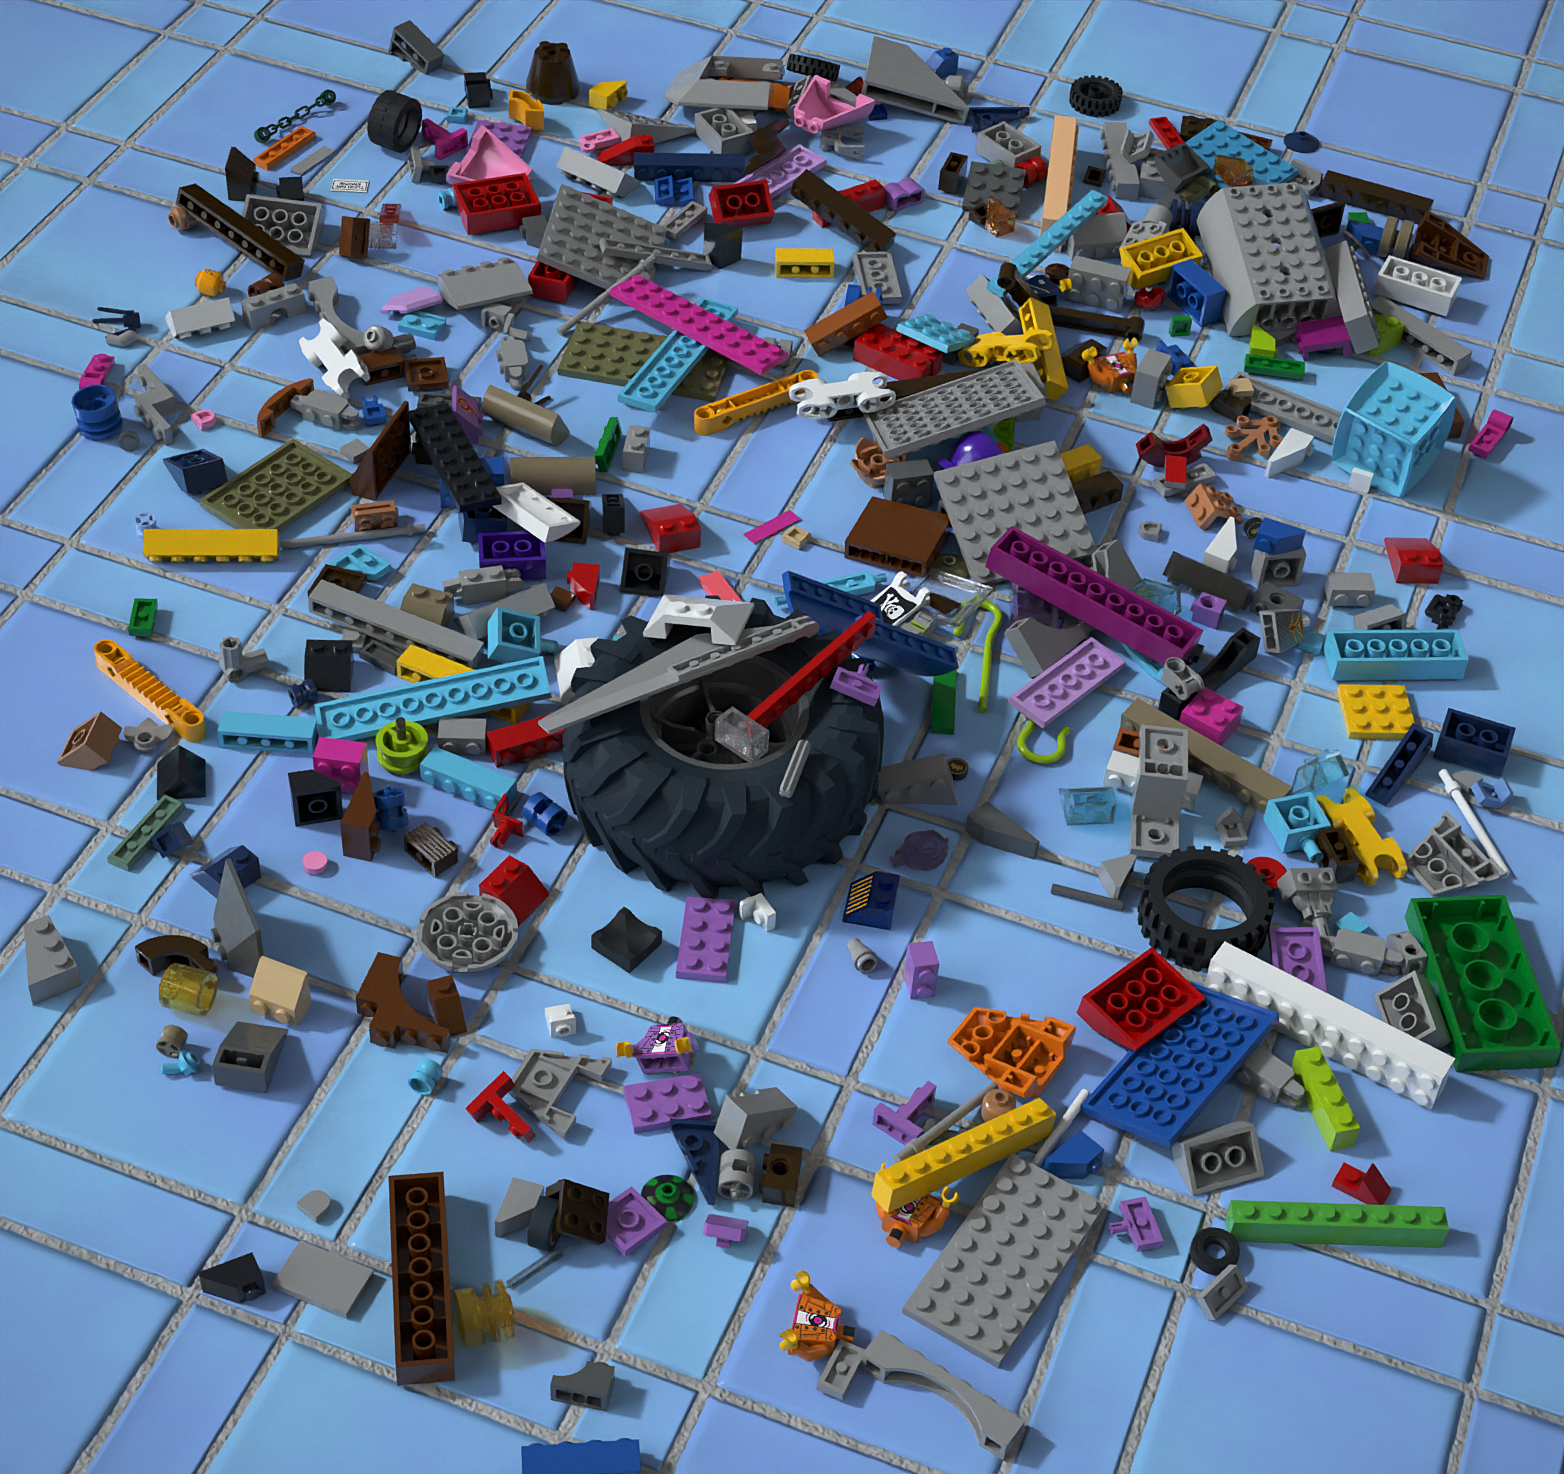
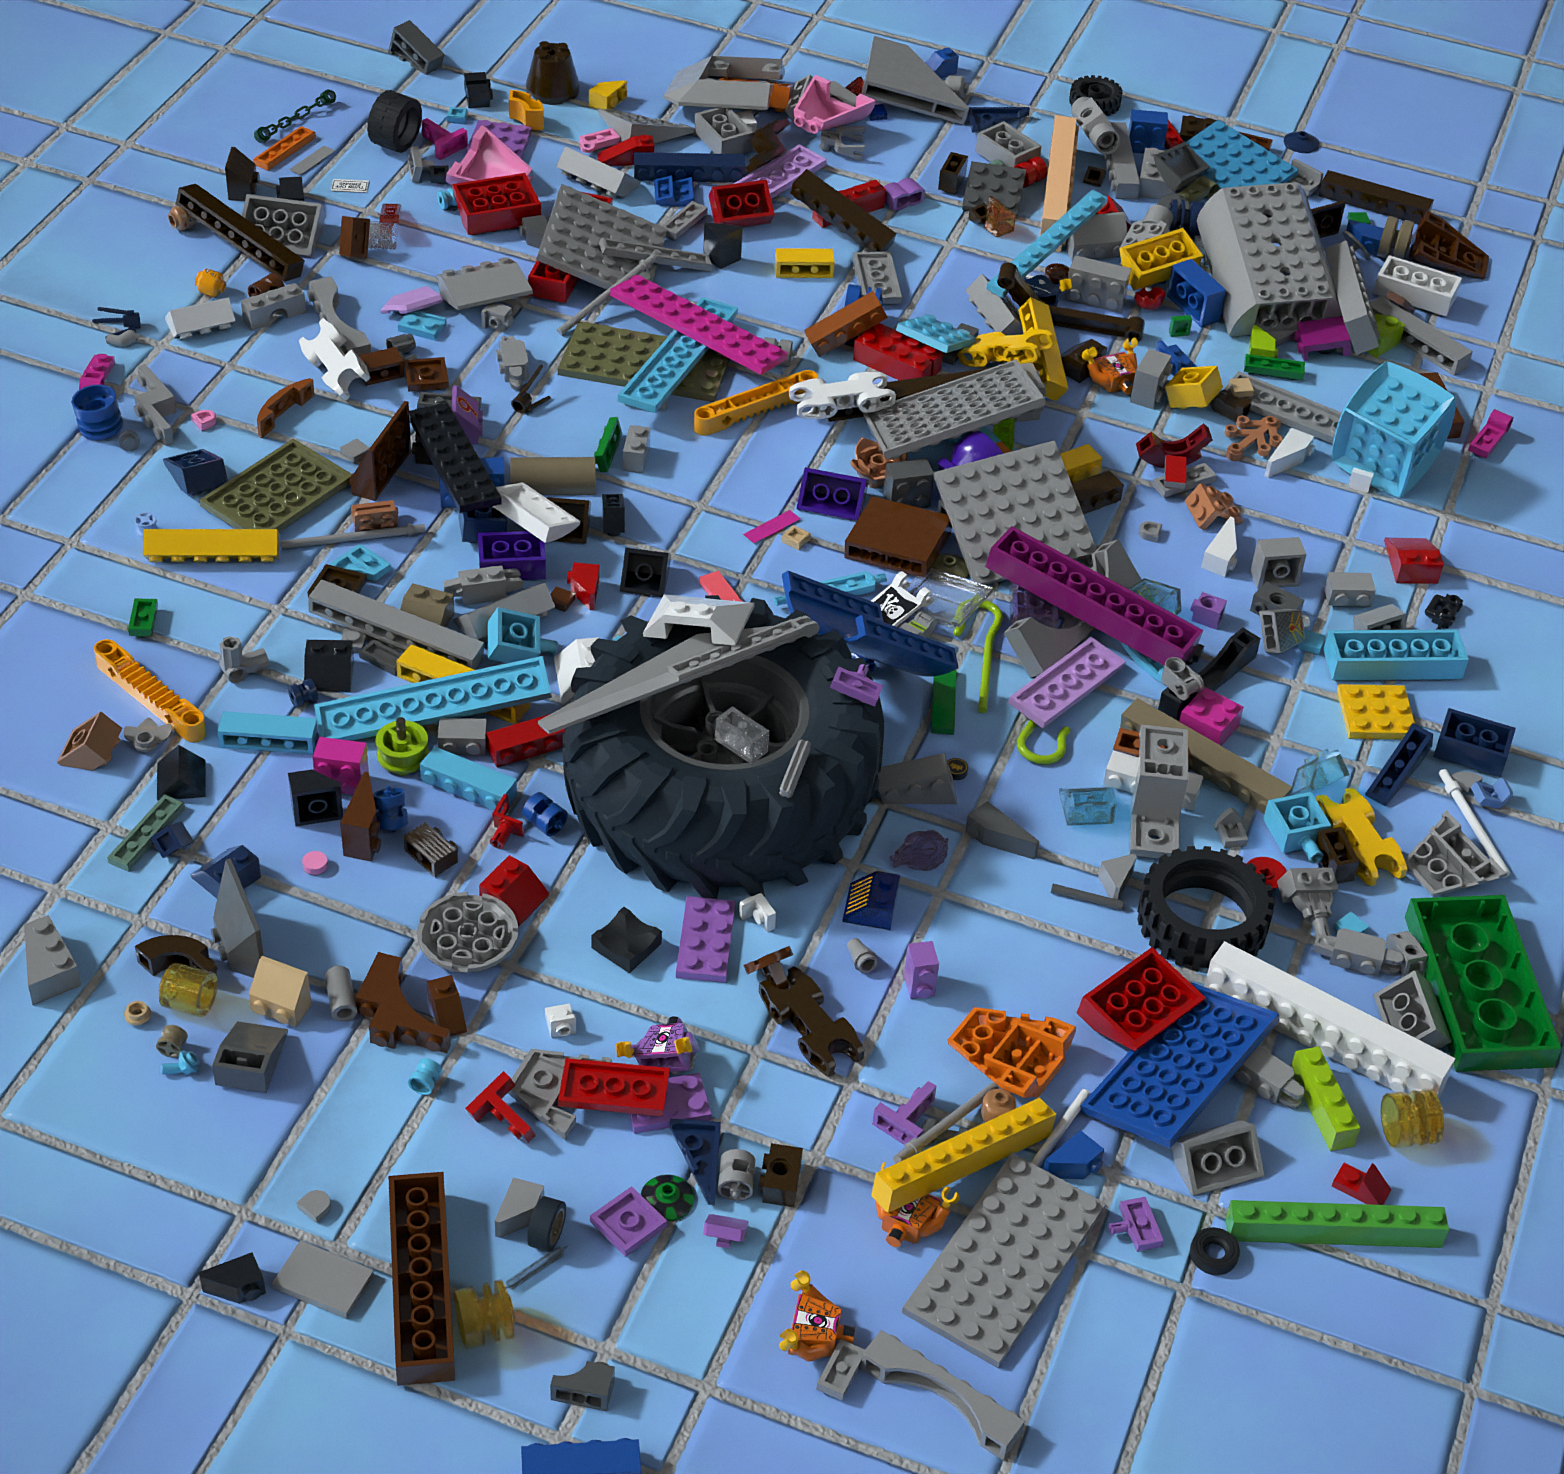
(137, 1013): none -> tan plate
(326, 410): light grey hinge -> none
(340, 993): none -> light grey brick
(373, 412): blue plate -> none
(378, 338): light grey head -> none
(511, 331): light grey tile -> none
(524, 416): dark tan brick -> none
(562, 493): medium lavender tile -> none
(580, 1210): dark brown bracket -> none
(614, 1087): none -> red plate
(672, 528): red slope -> none
(754, 1117): light grey wedge -> none
(772, 967): none -> reddish brown tile
(803, 1009): none -> dark brown piece
(813, 66): black wheel -> none
(814, 670): red plate -> none
(832, 494): none -> dark purple slope
(943, 603): dark brown slope -> none
(1095, 125): none -> light grey brick
(1136, 147): light grey bracket -> none
(1147, 130): none -> blue brick
(1206, 579): clear smoke slope -> none
(1222, 1292): light grey plate -> none
(1233, 171): clear orange slope -> none
(1252, 526): black tile -> none
(1278, 538): blue slope -> none
(1298, 954): medium lavender plate -> none
(1400, 301): none -> reddish brown tile
(1412, 1118): none -> clear yellow wheel

